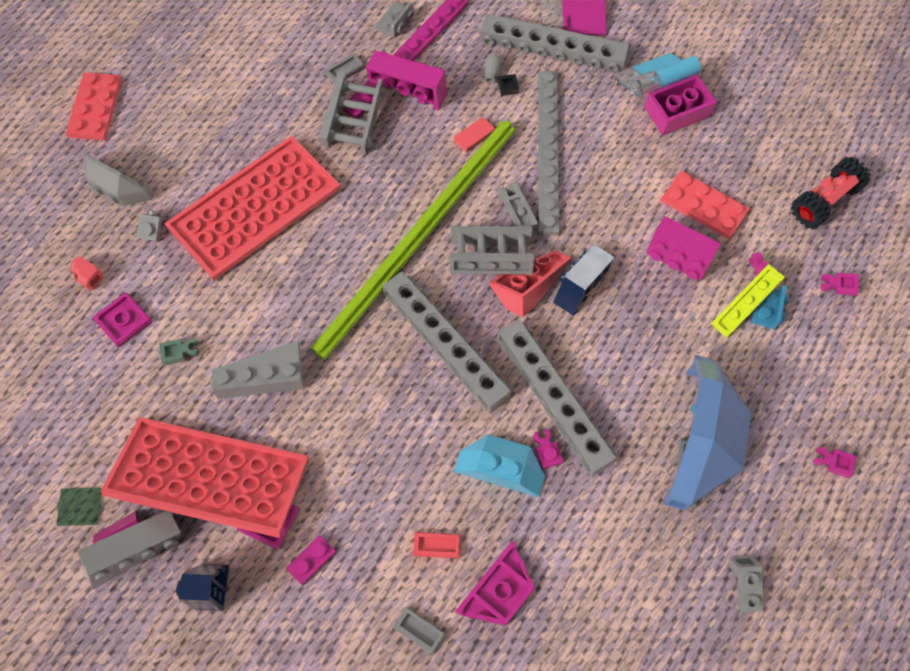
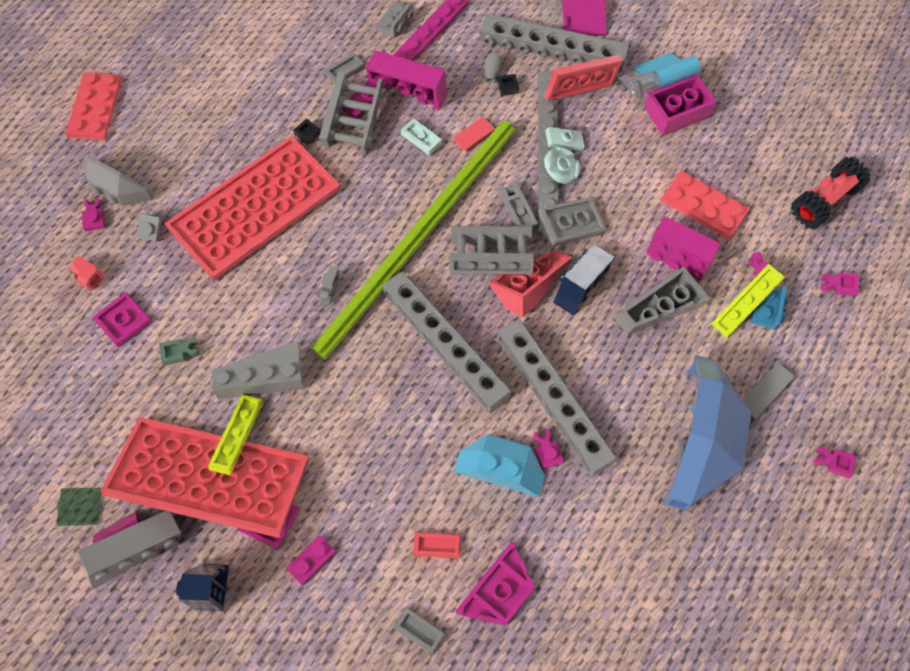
(94, 217): none -> dark pink plate
(235, 435): none -> neon yellow tile
(306, 131): none -> black plate
(330, 282): none -> light grey plate
(421, 136): none -> light aqua plate
(562, 165): none -> light aqua tile
(565, 138): none -> light aqua plate
(572, 221): none -> light grey tile
(583, 77): none -> coral plate
(665, 301): none -> light grey wedge
(749, 583): light grey bracket -> none
(767, 390): none -> light grey tile

